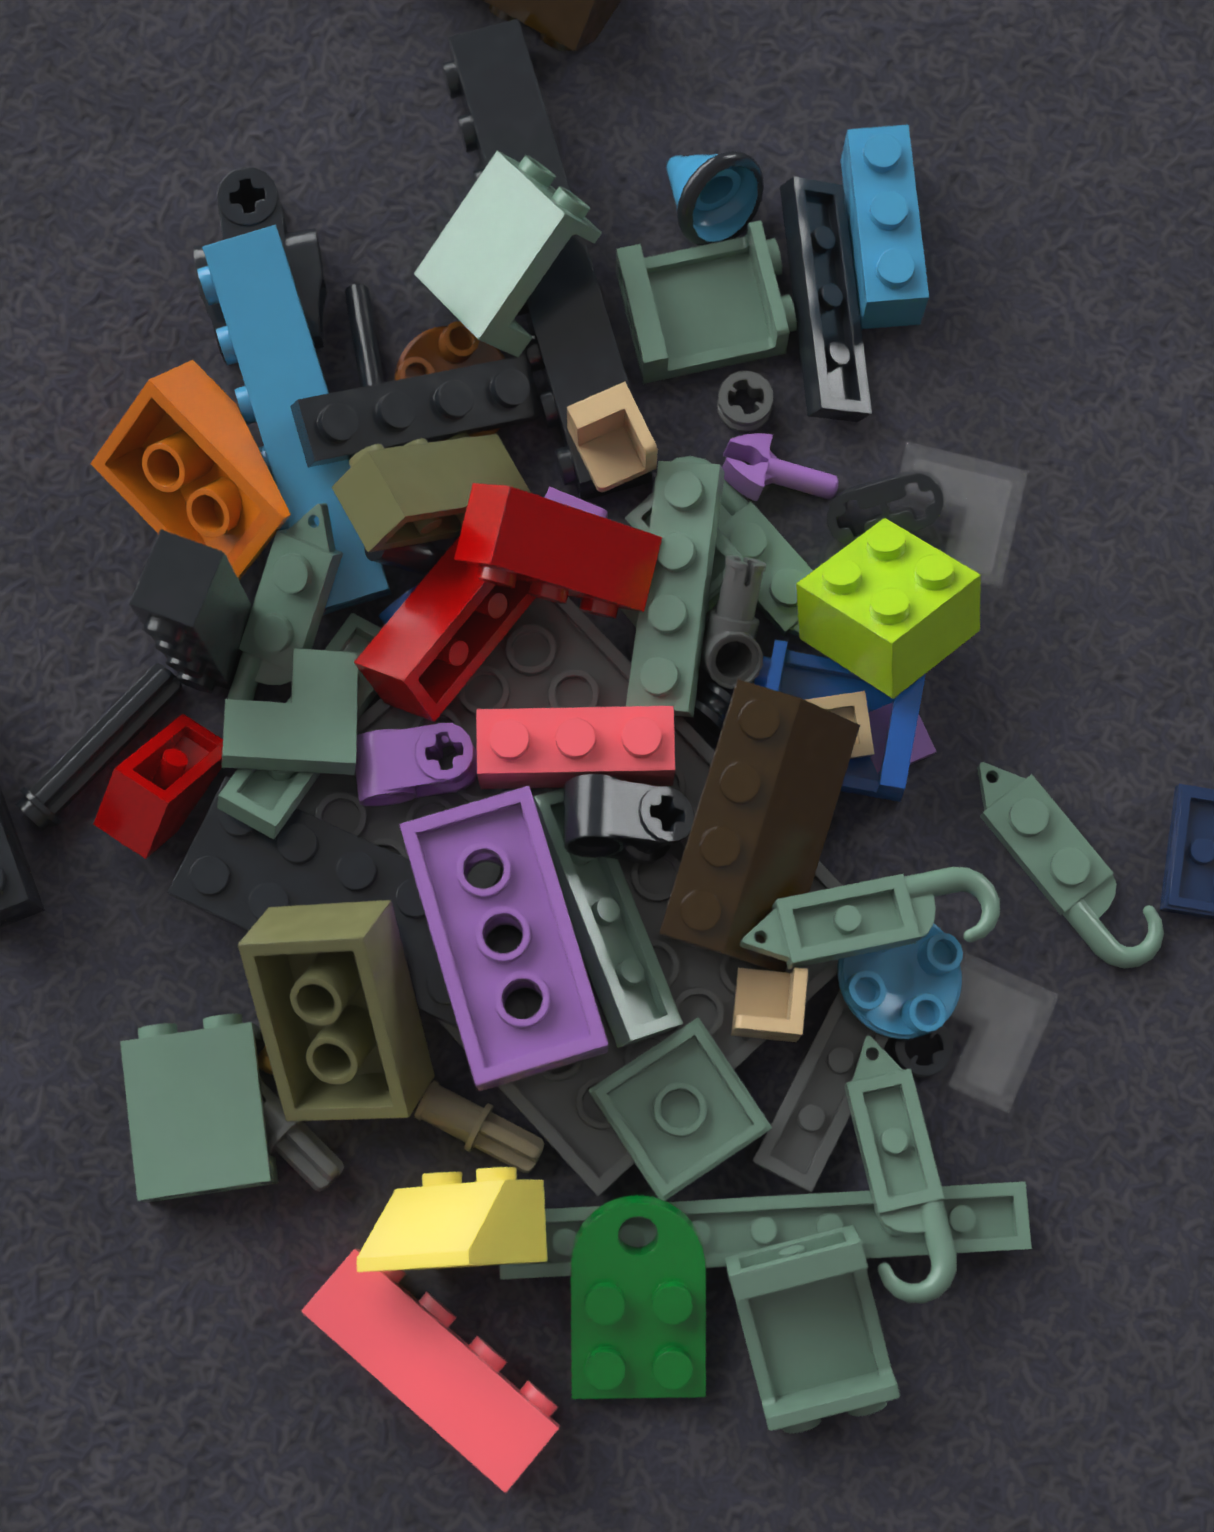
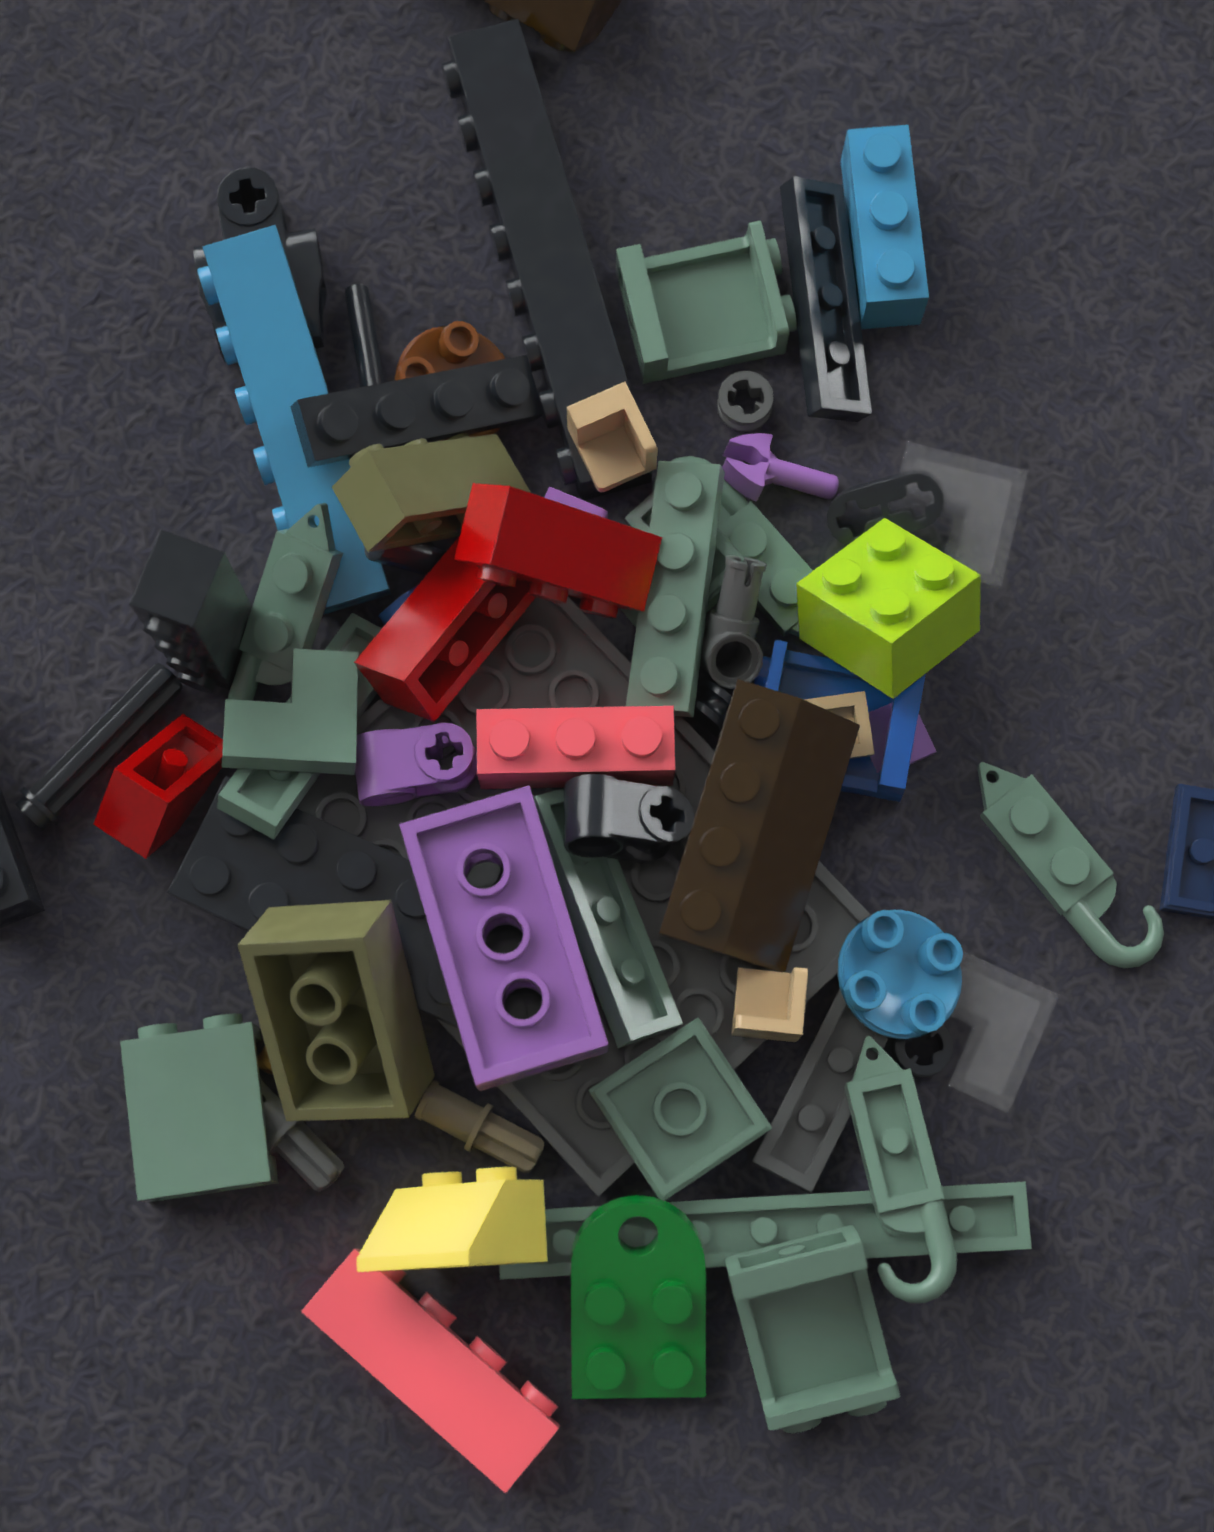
(194, 467): orange slope -> none
(502, 247): panel -> none
(733, 196): dark azure hat -> none
(867, 916): sand green plate -> none

